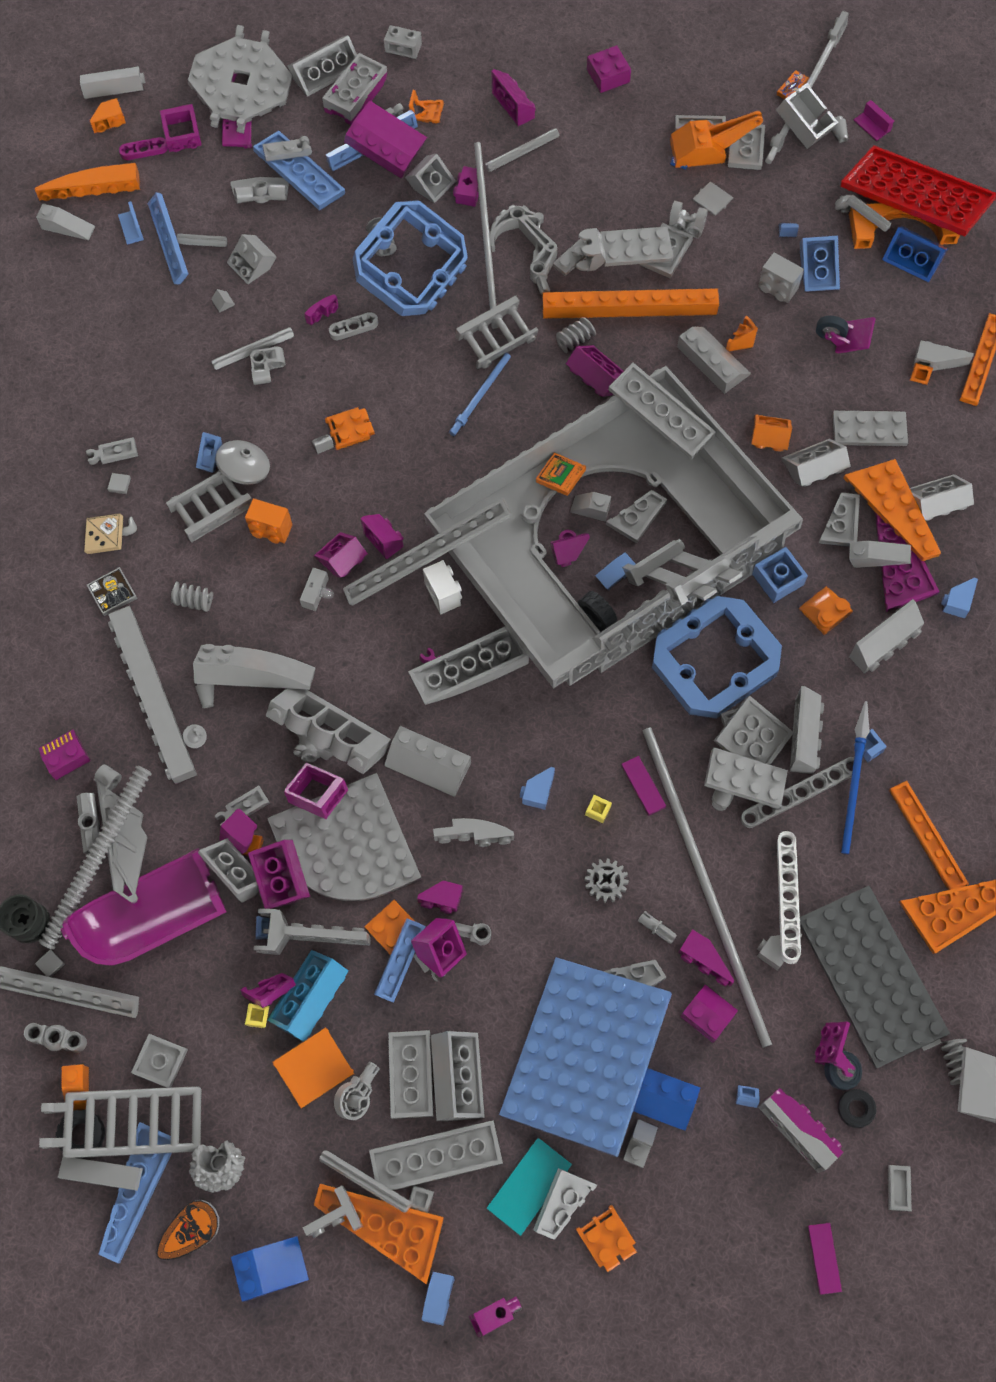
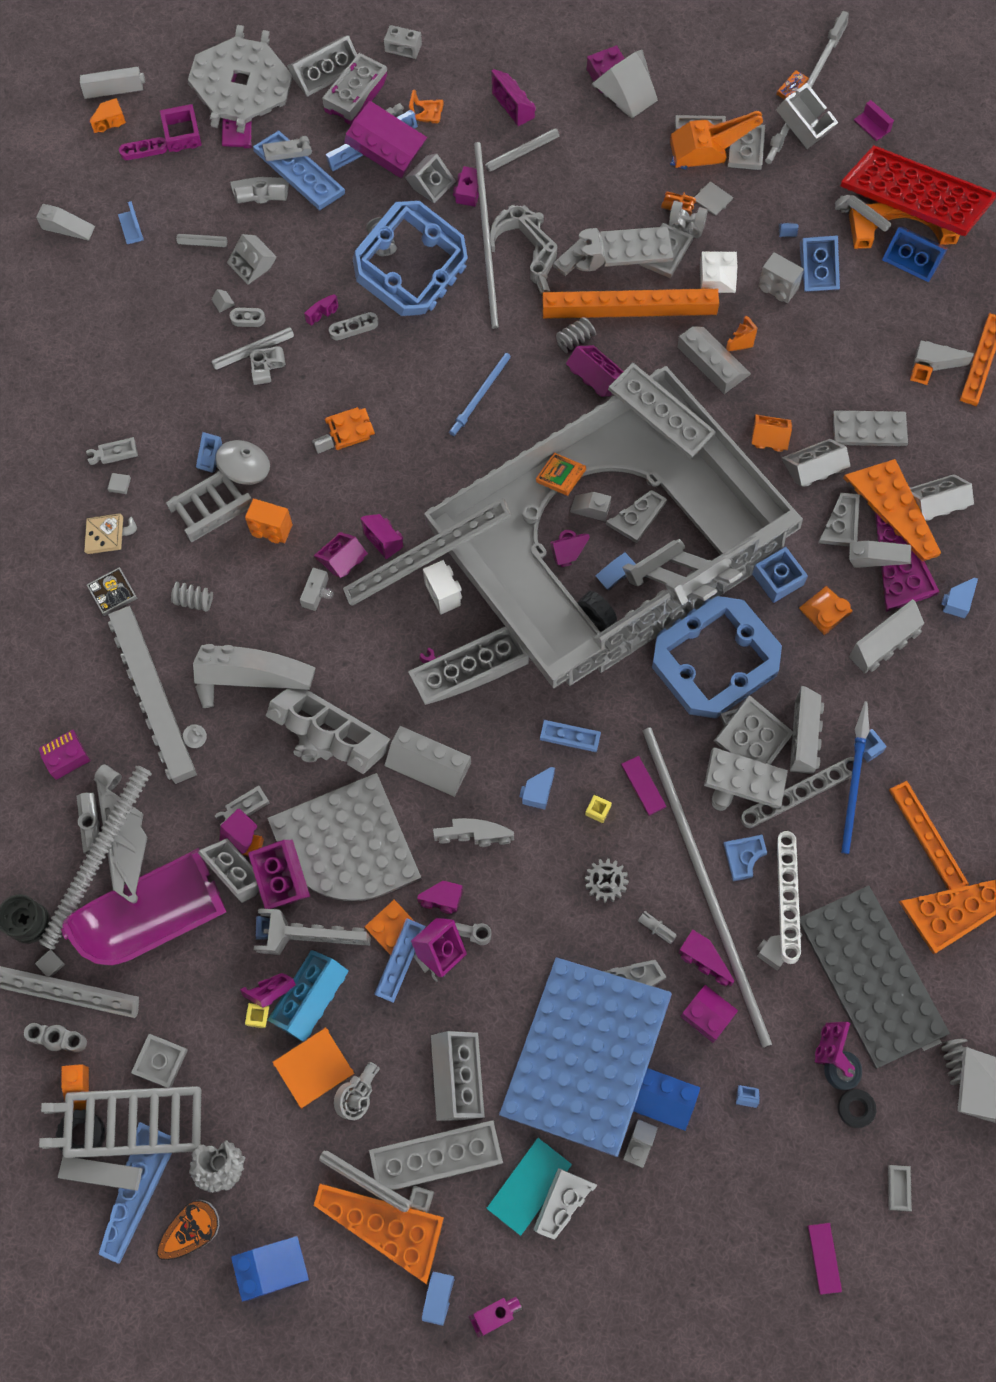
(91, 181): orange slope -> none
(167, 238): medium blue plate -> none
(248, 316): none -> light grey plate
(329, 799): magenta window -> none
(336, 1216): light grey bracket -> none
(410, 1074): light grey plate -> none
(495, 315): light grey fence -> none
(570, 736): none -> medium blue plate
(608, 1239): orange plate -> none
(629, 85): none -> light grey wedge
(688, 201): none -> orange arm
(719, 271): none -> white slope
(743, 854): none -> medium blue tile
(801, 1130): piece -> none
(840, 129): light grey cone -> none
(846, 335): magenta plate -> none

